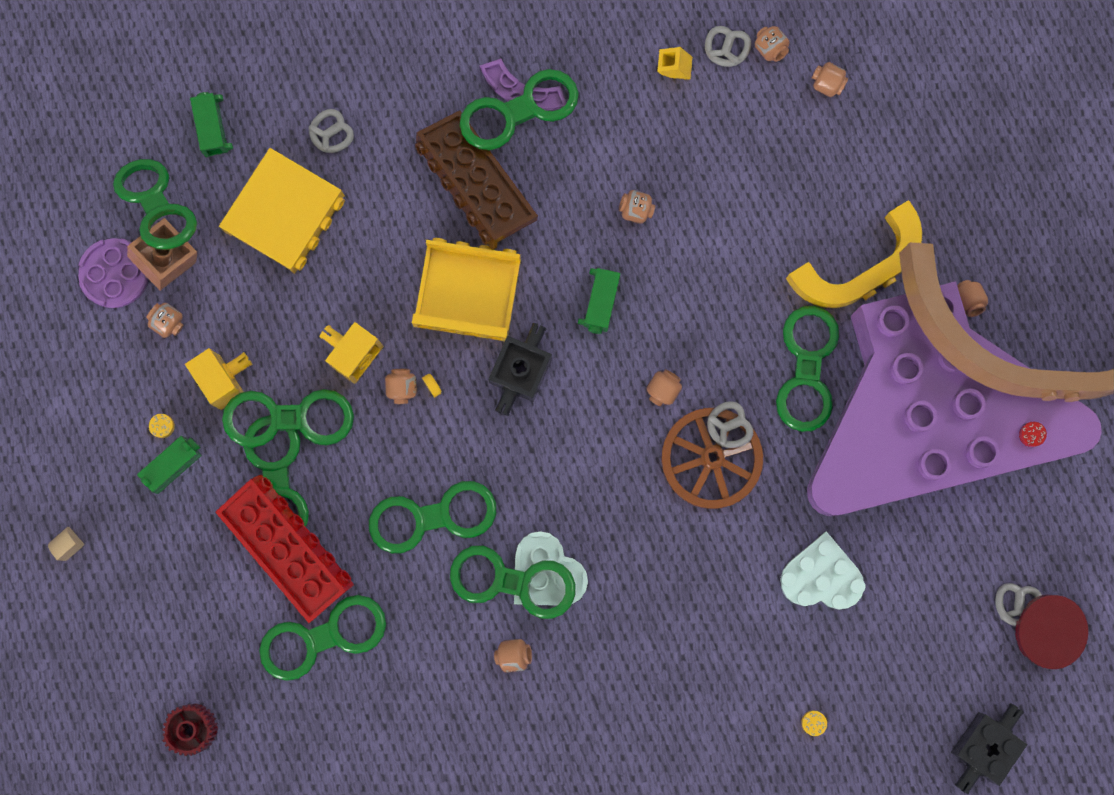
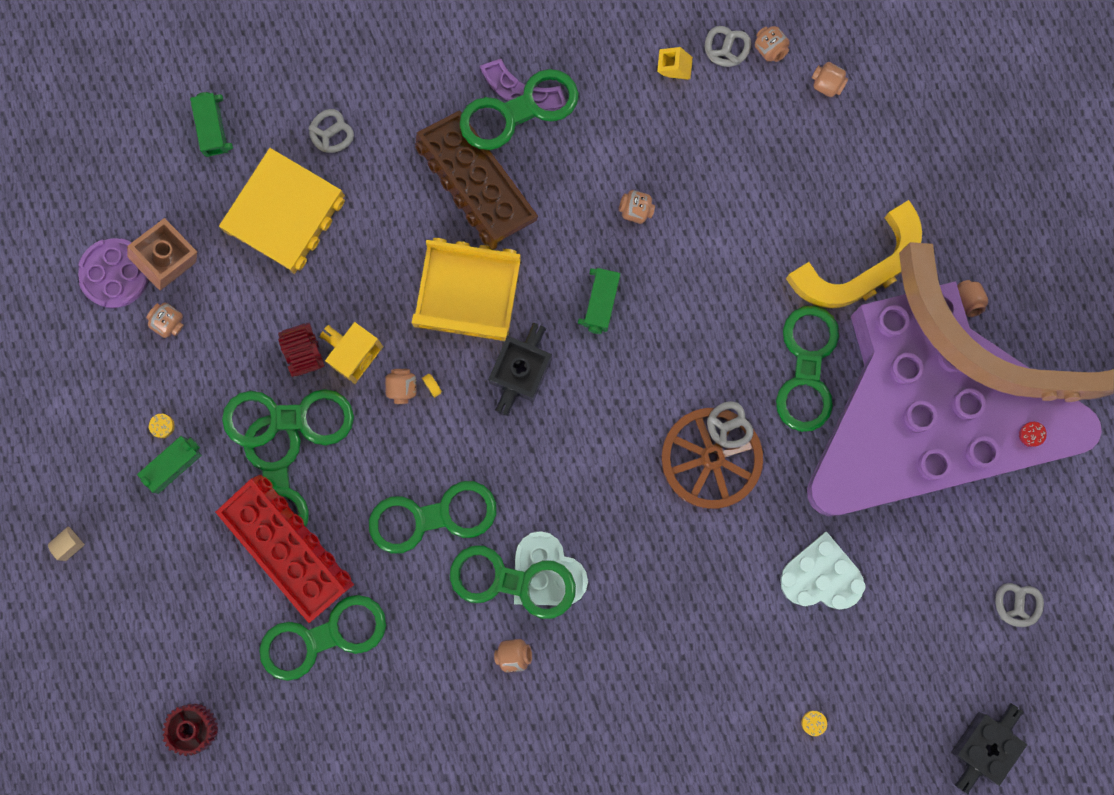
(154, 204): green bar -> none
(216, 377): yellow brick -> none
(300, 349): none -> dark red brick
(664, 388): nougat head -> none
(1052, 631): dark red tile -> none

